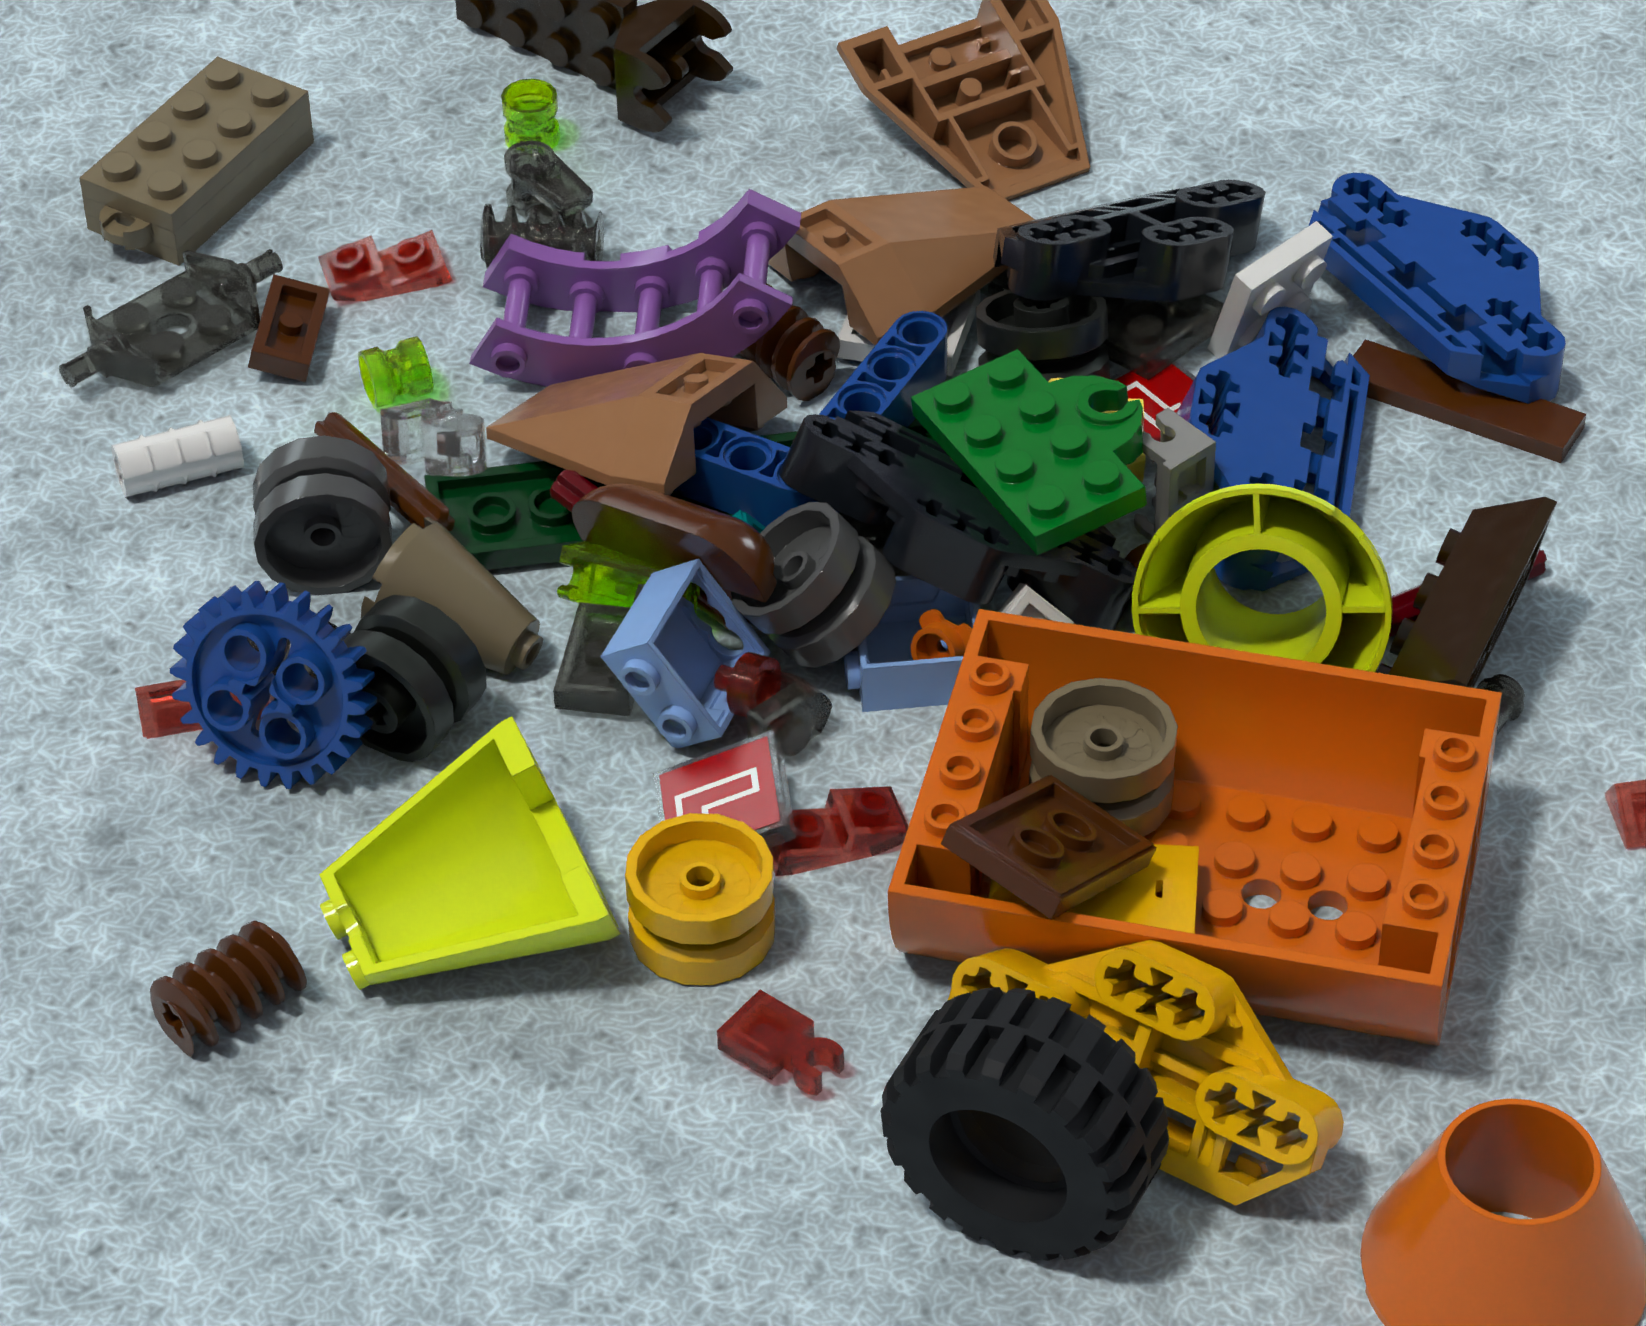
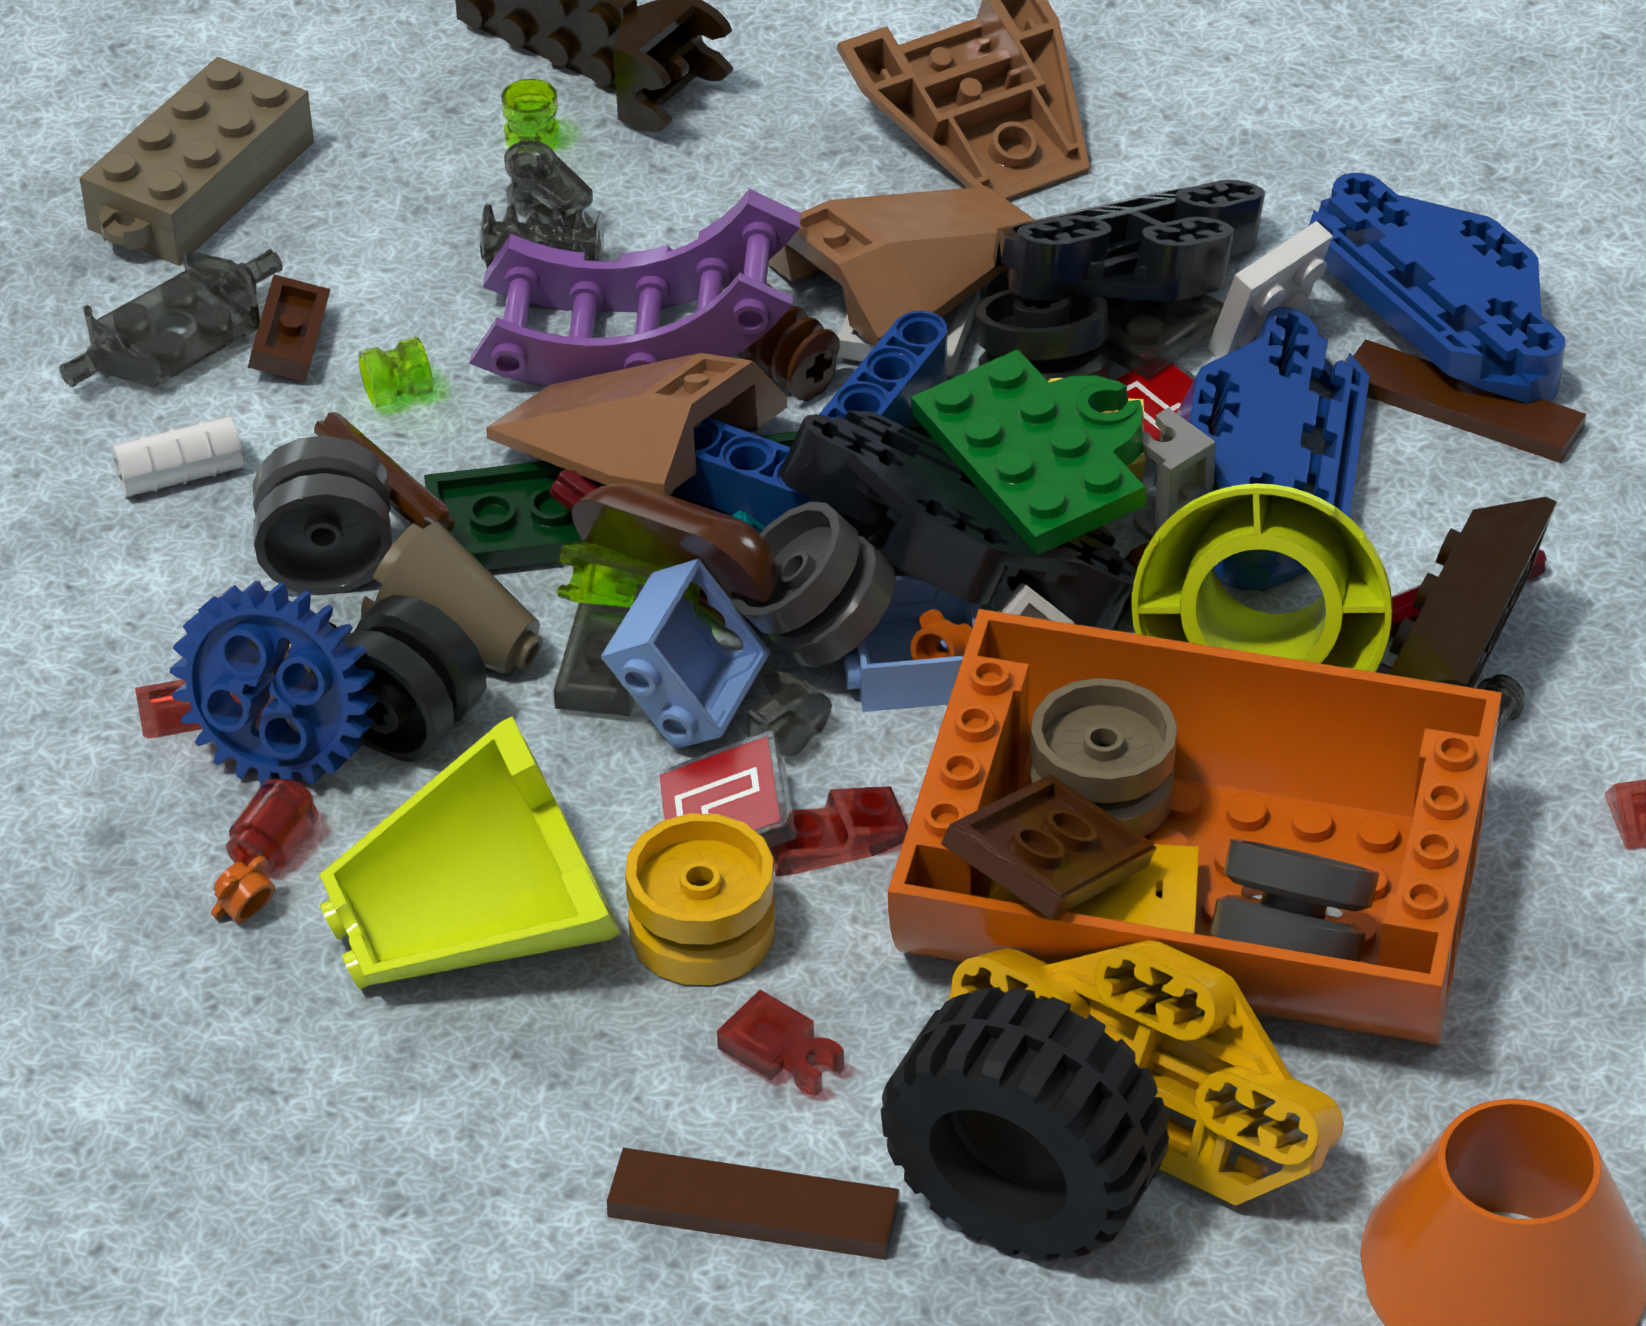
(222, 983): reddish brown piece -> none
(242, 890): none -> orange plate
(272, 824): none -> clear red brick
(365, 274): clear red slope -> none
(436, 434): clear leg -> none
(748, 682): clear red tile -> none
(753, 1203): none -> reddish brown tile
(1293, 900): none -> dark grey wheel

